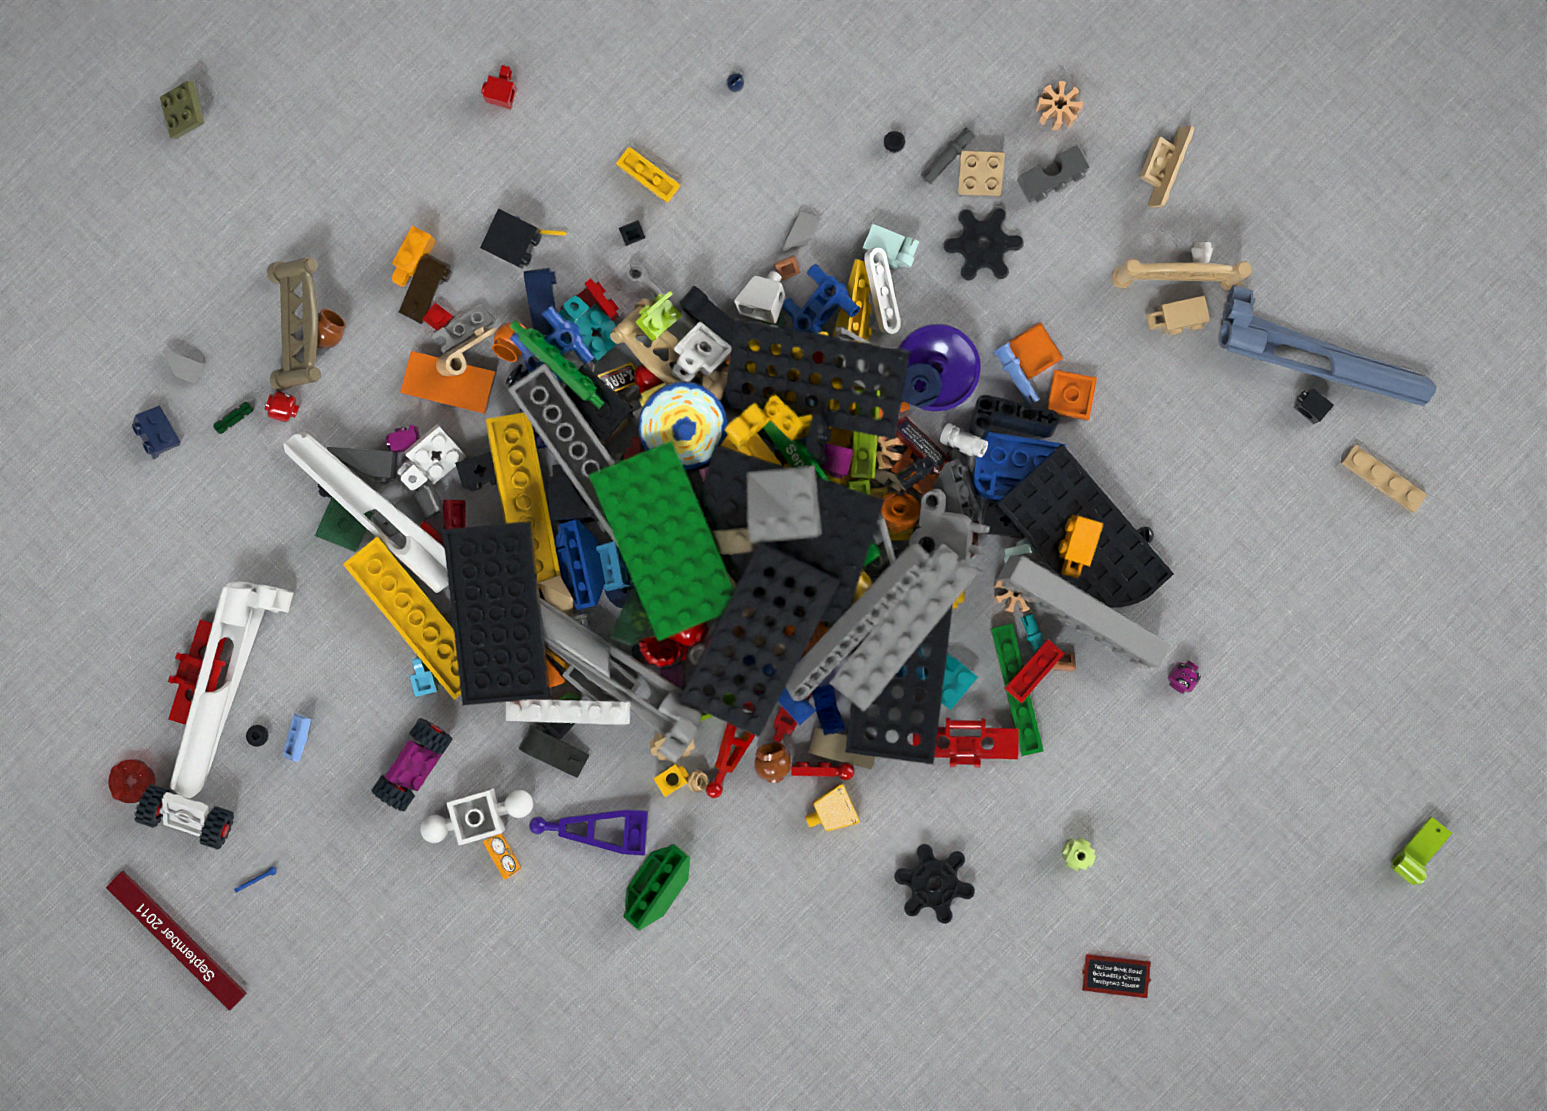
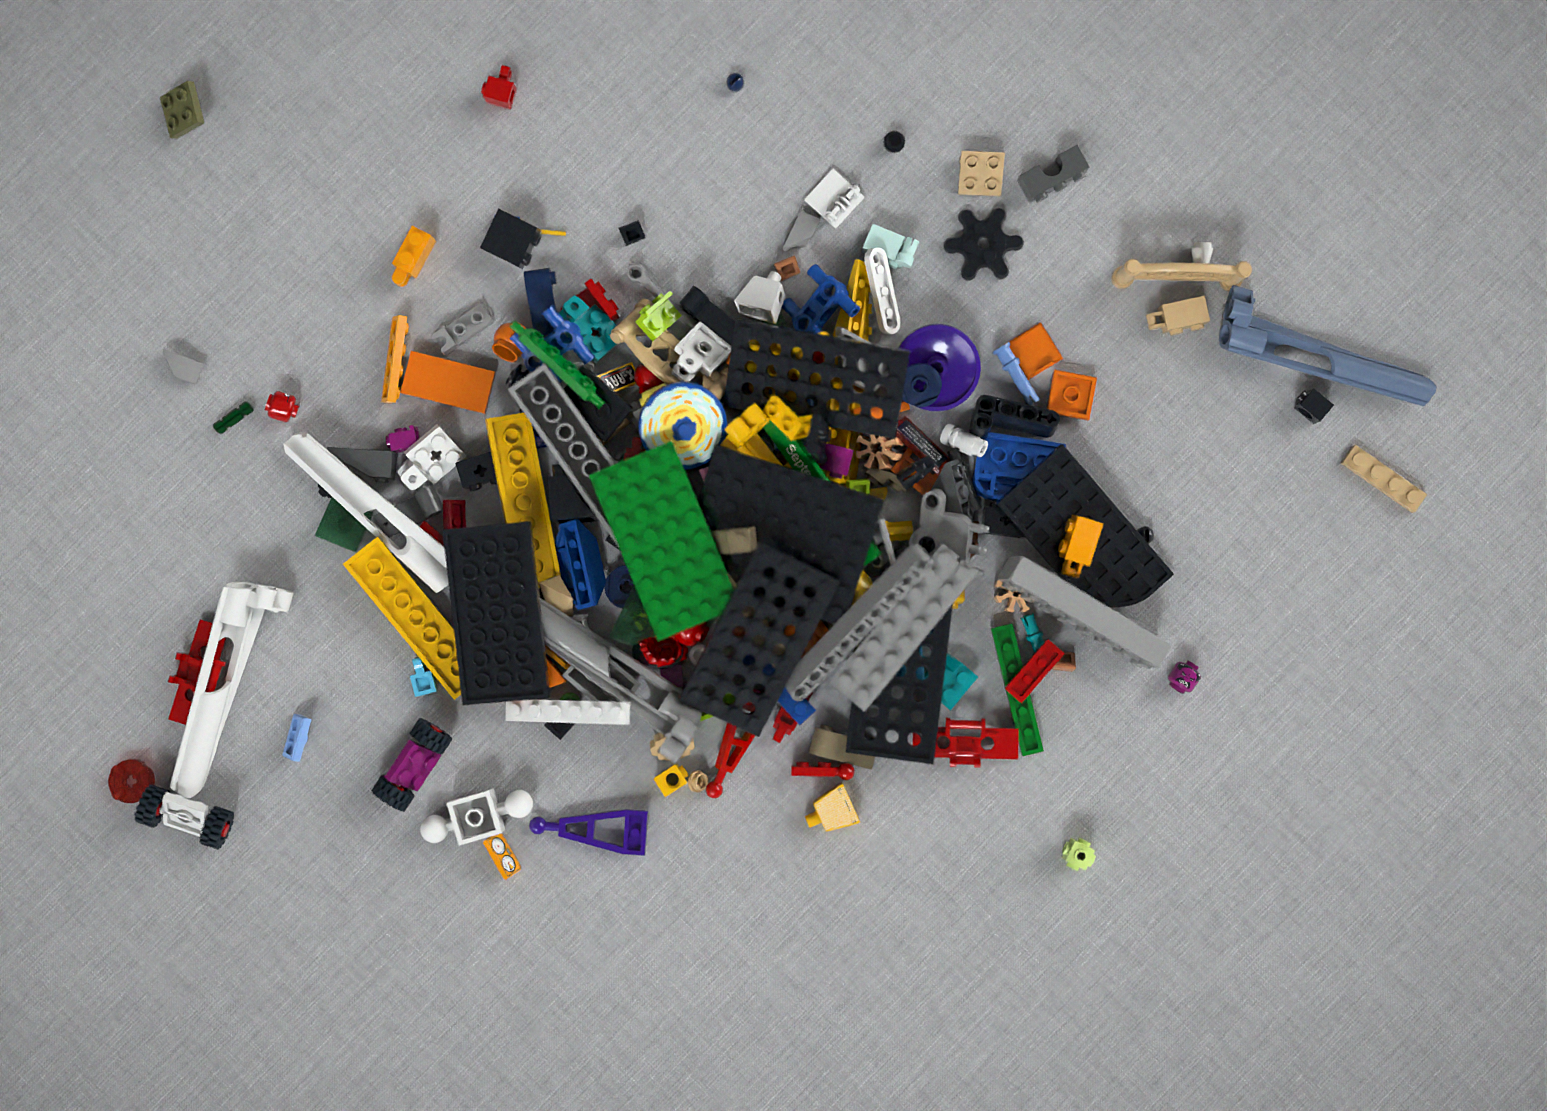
(155, 431): dark blue bracket -> none
(176, 940): dark red tile -> none
(263, 735): black plate -> none
(271, 871): blue hinge -> none
(289, 276): dark tan piece -> none
(329, 329): dark orange piece -> none
(395, 352): none -> light orange plate
(424, 284): dark brown door -> none
(437, 317): red plate -> none
(453, 361): tan door -> none
(553, 751): pearl dark grey door -> none
(613, 566): dark azure hinge -> none
(648, 175): yellow plate -> none
(656, 886): green wedge -> none
(772, 762): dark orange piece -> none
(783, 504): light grey slope -> none
(827, 709): clear blue bracket -> none
(834, 198): none -> white hinge
(864, 448): lime plate -> none
(900, 521): orange plate -> none
(939, 898): black plate -> none
(947, 156): dark grey pin -> none
(1022, 547): light aqua bracket -> none
(1067, 110): light nougat gear -> none
(1116, 975): piece -> none
(1163, 164): tan bracket -> none
(1419, 851): lime door -> none

